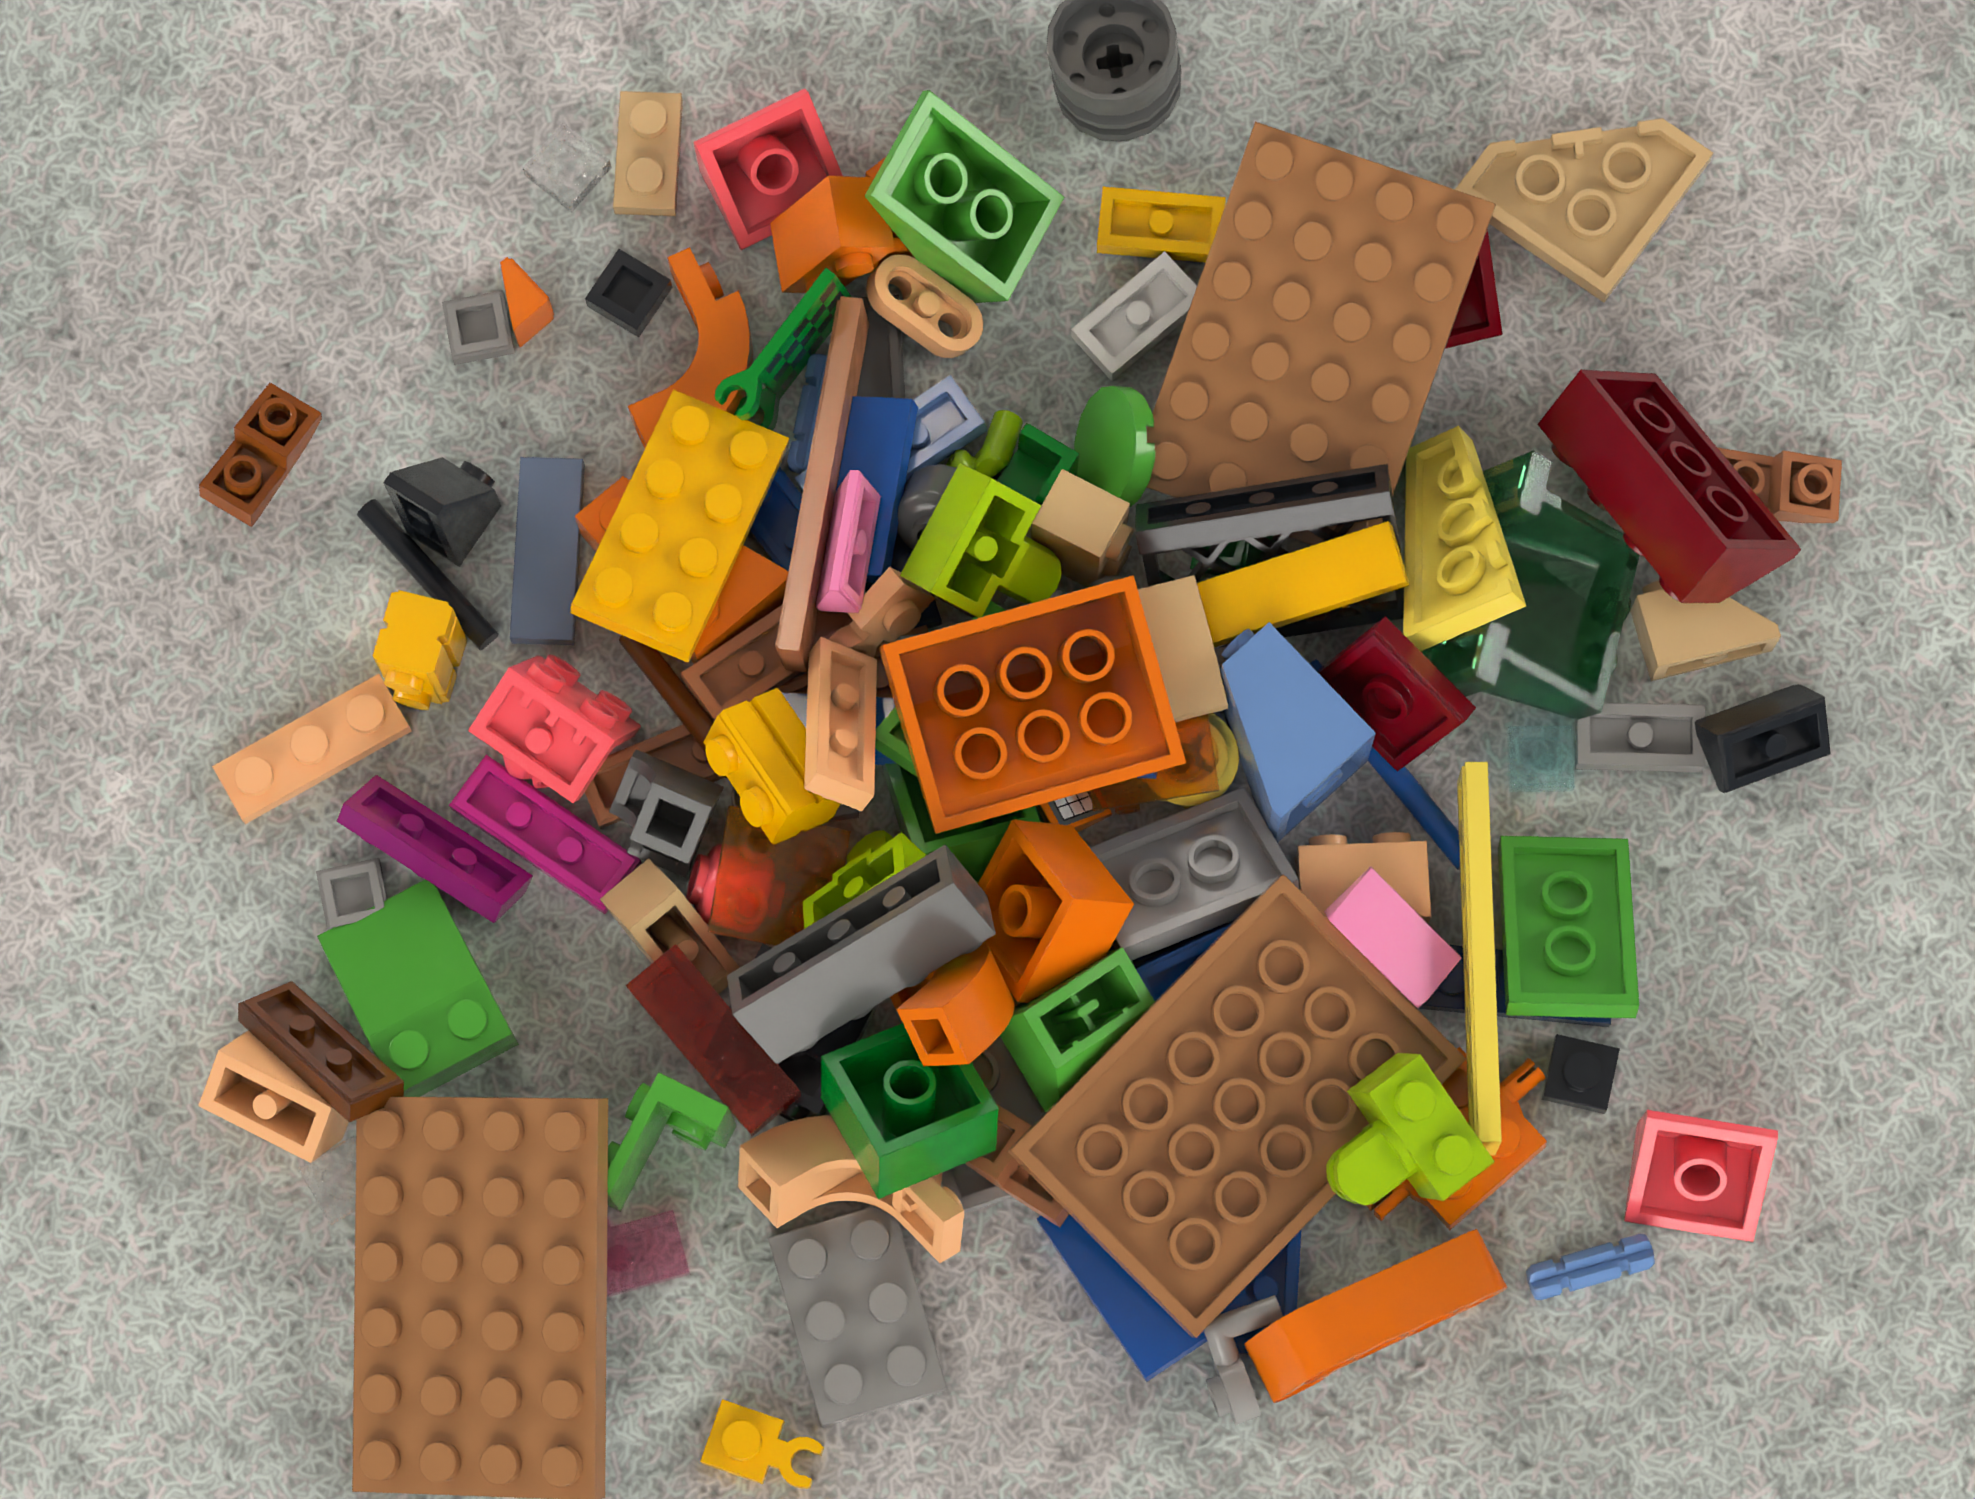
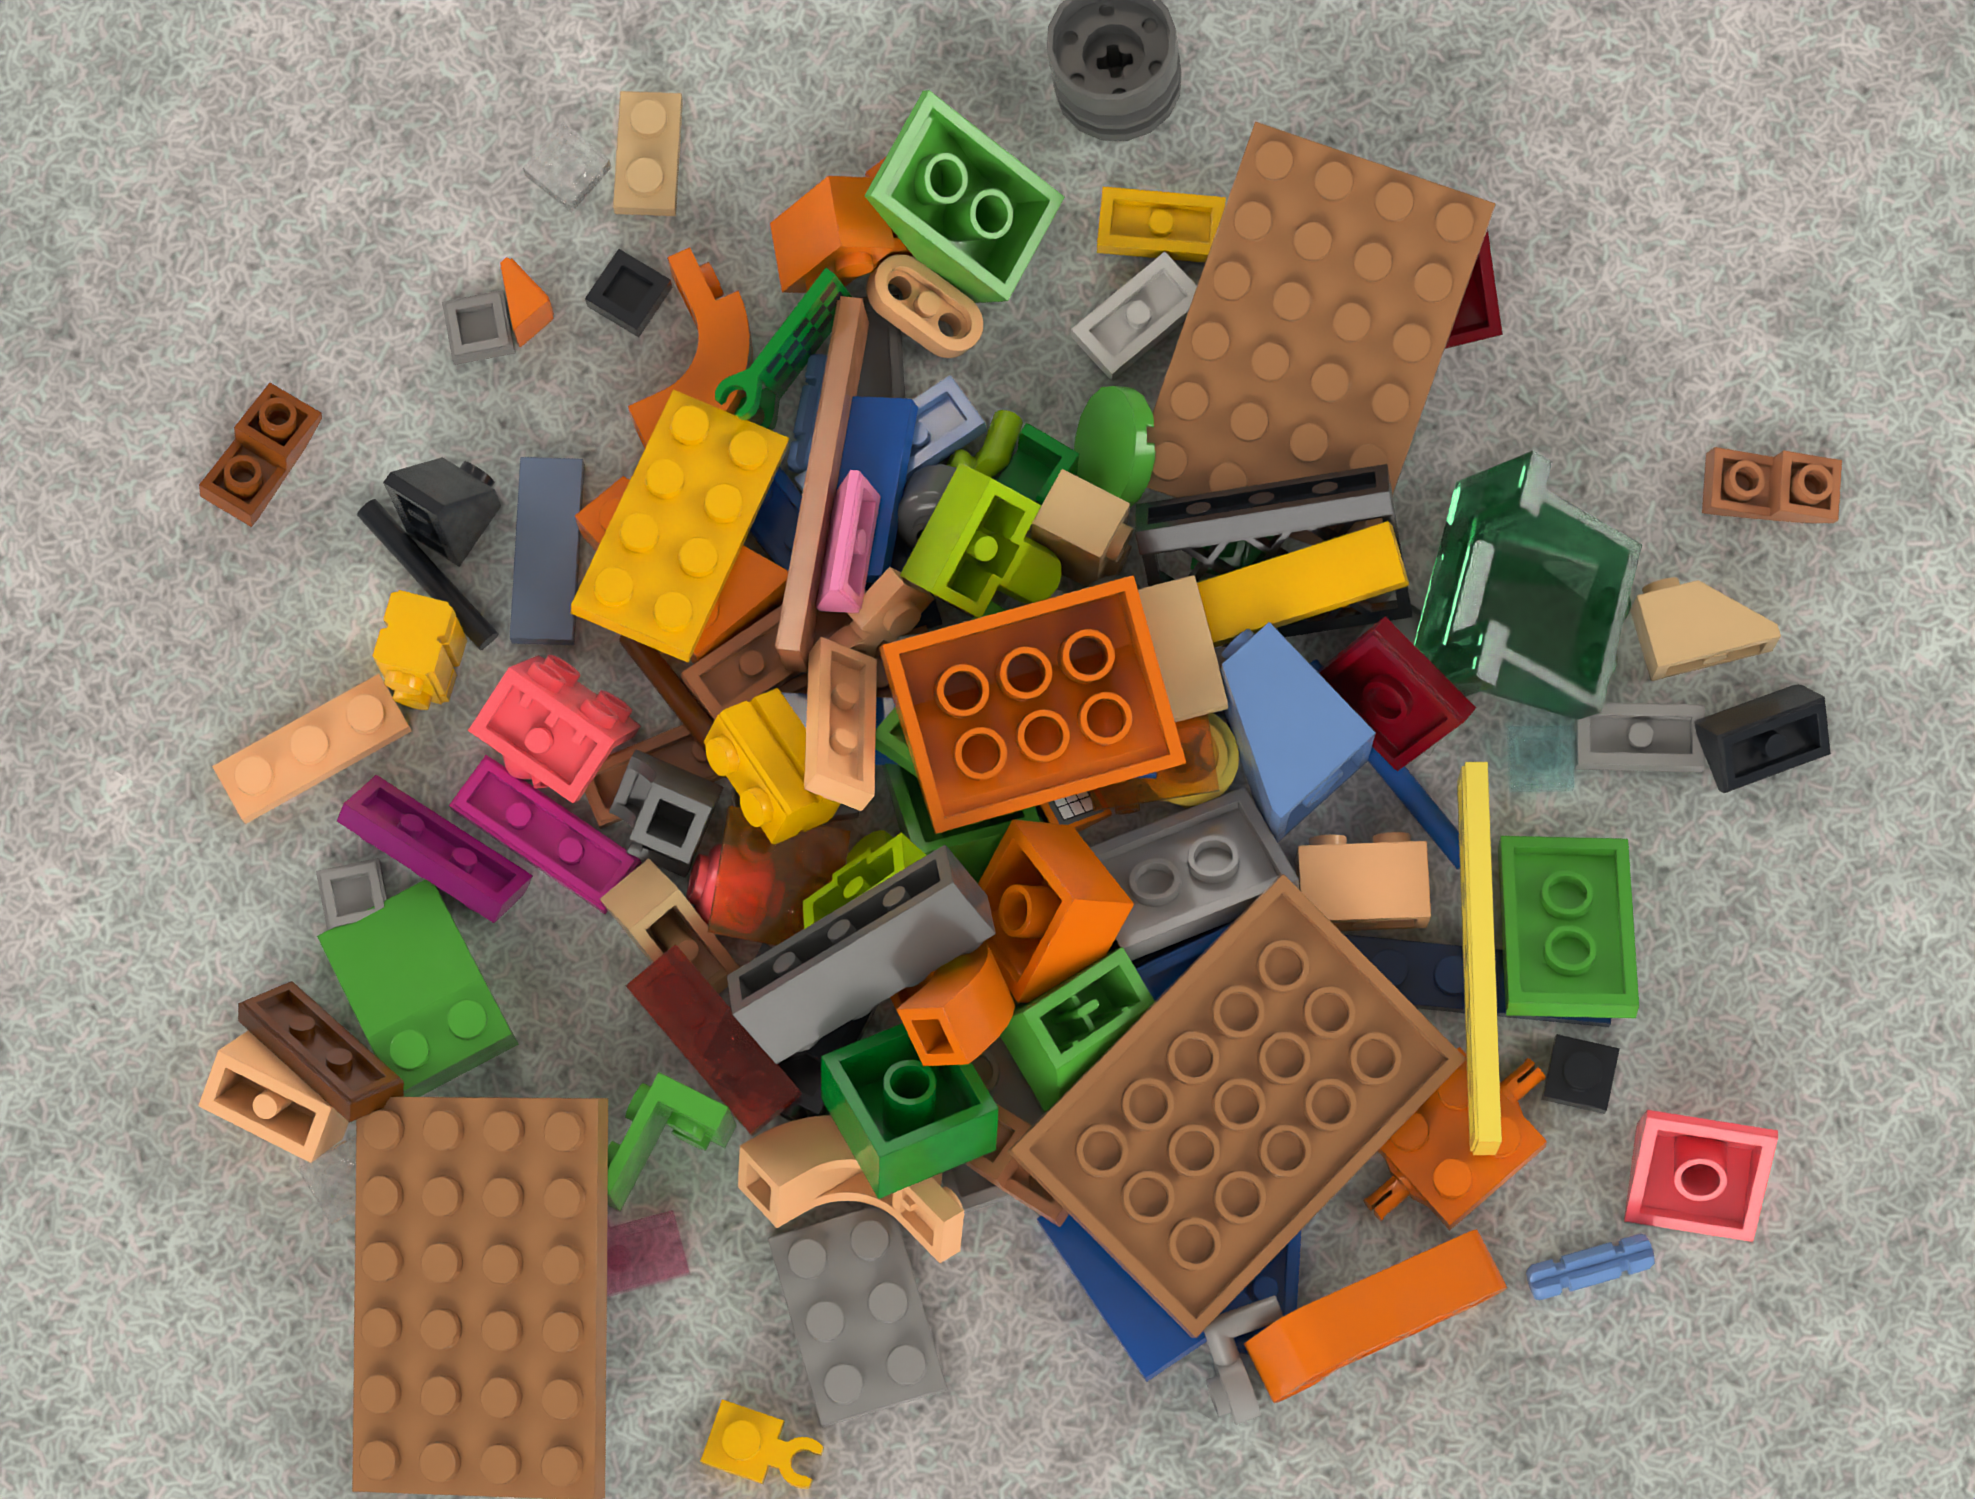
(765, 164): coral slope -> none
(1393, 937): bright pink slope -> none
(1410, 1136): lime brick -> none
(1452, 544): light yellow wing -> none
(1588, 195): tan plate -> none
(1665, 485): dark red slope -> none

